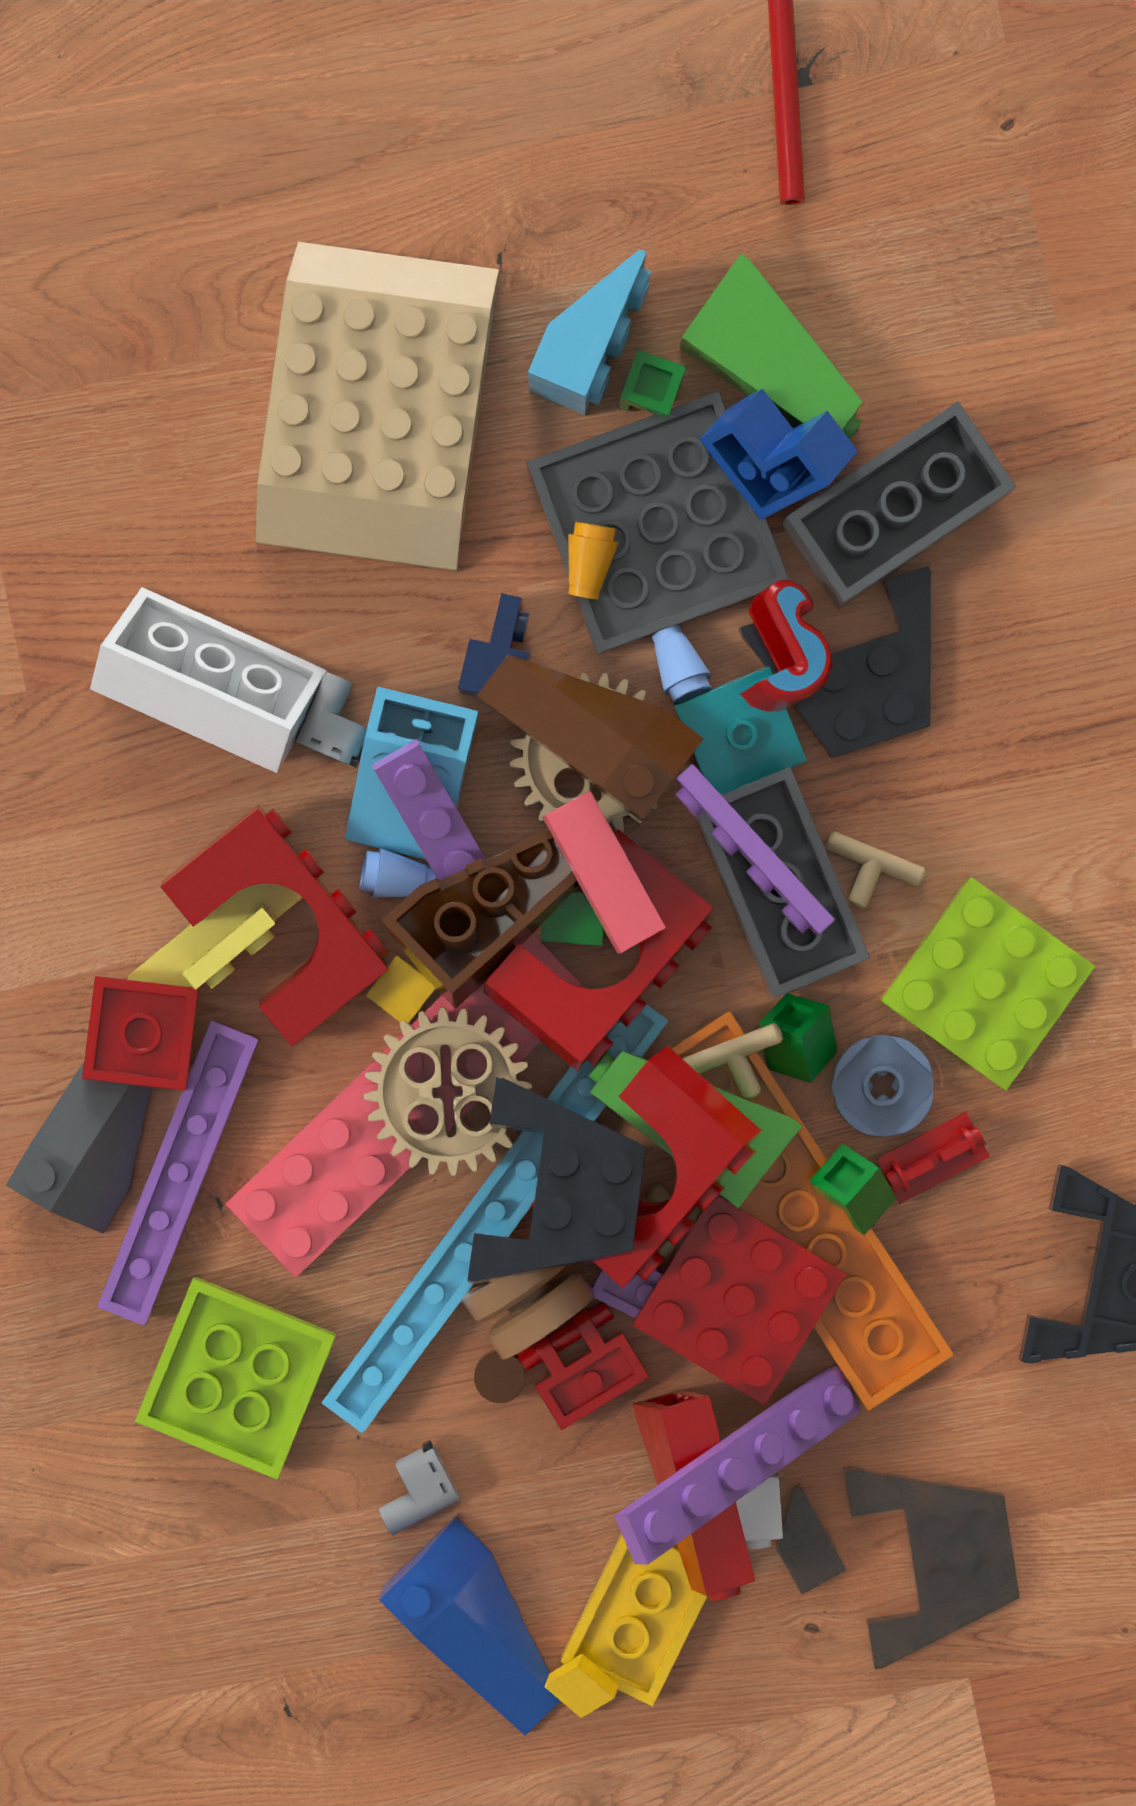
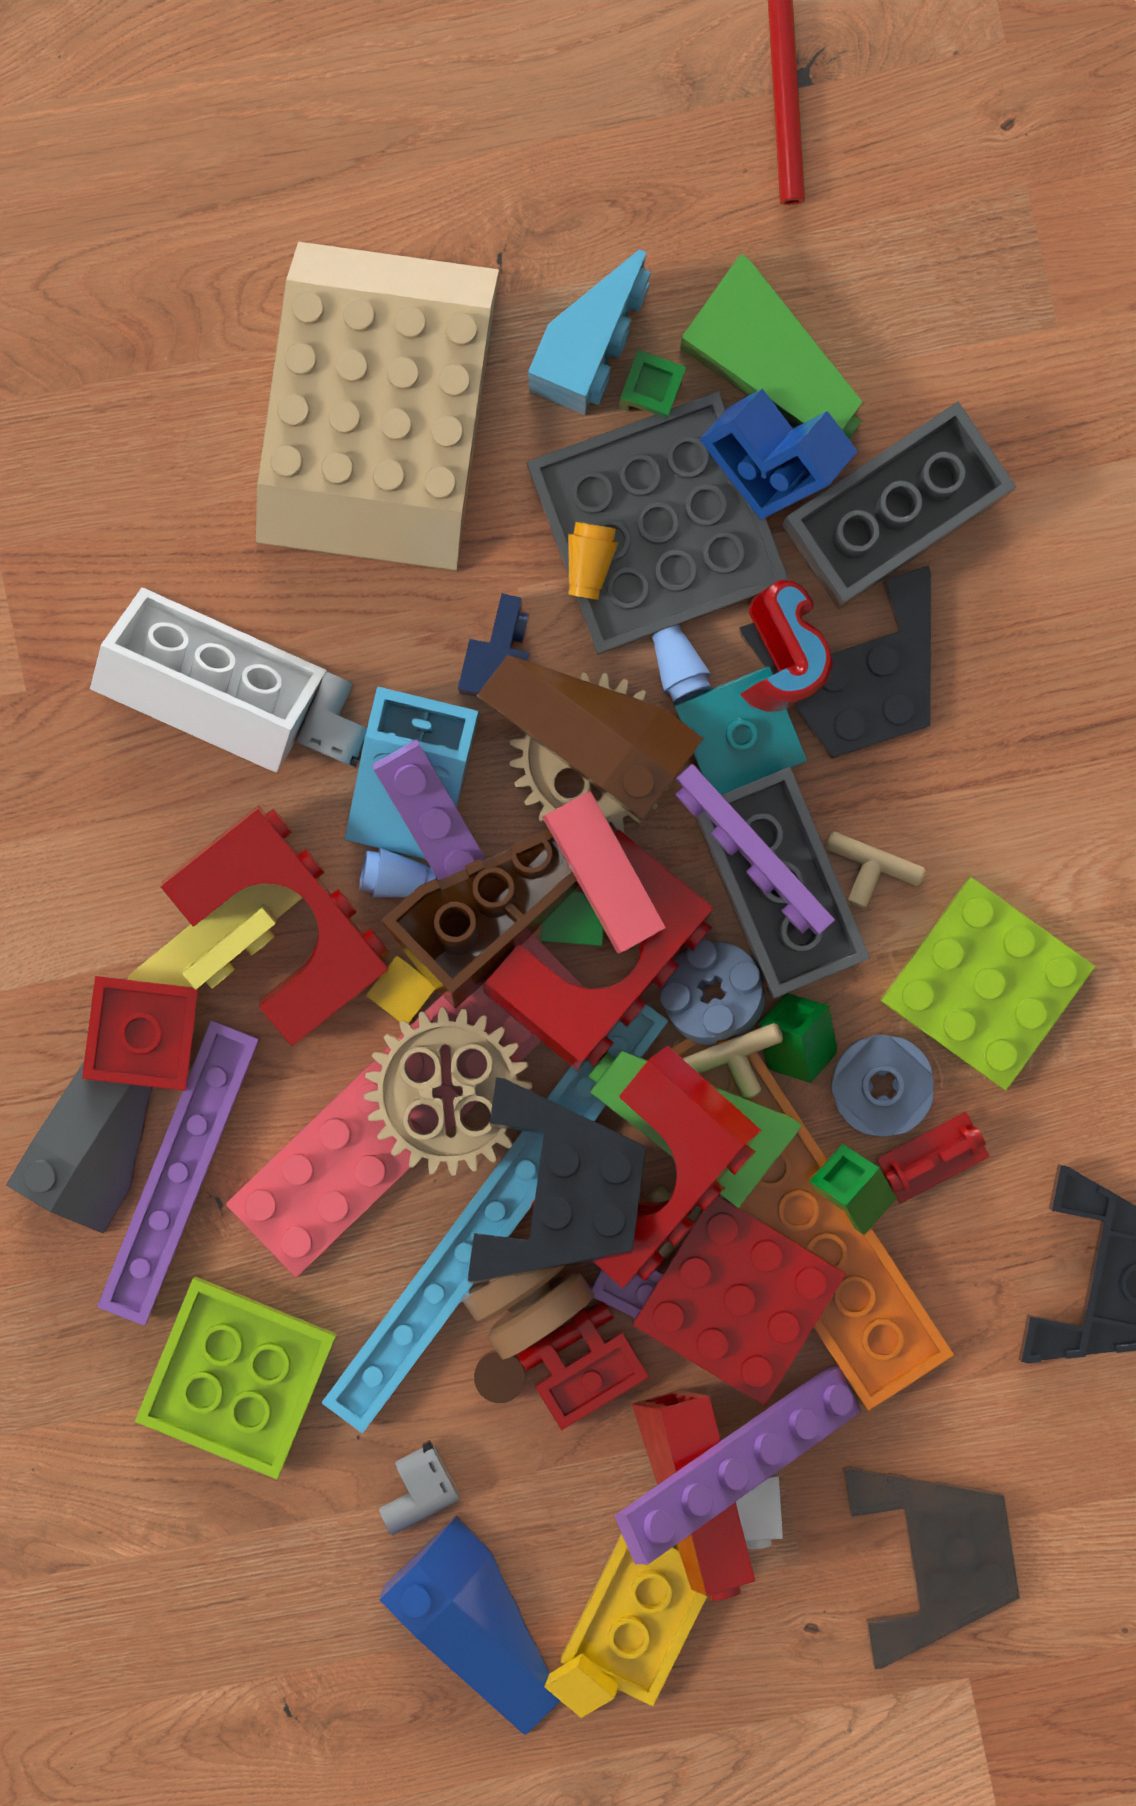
(720, 1018): none -> sand blue plate
(806, 1545): clear smoke tile -> none

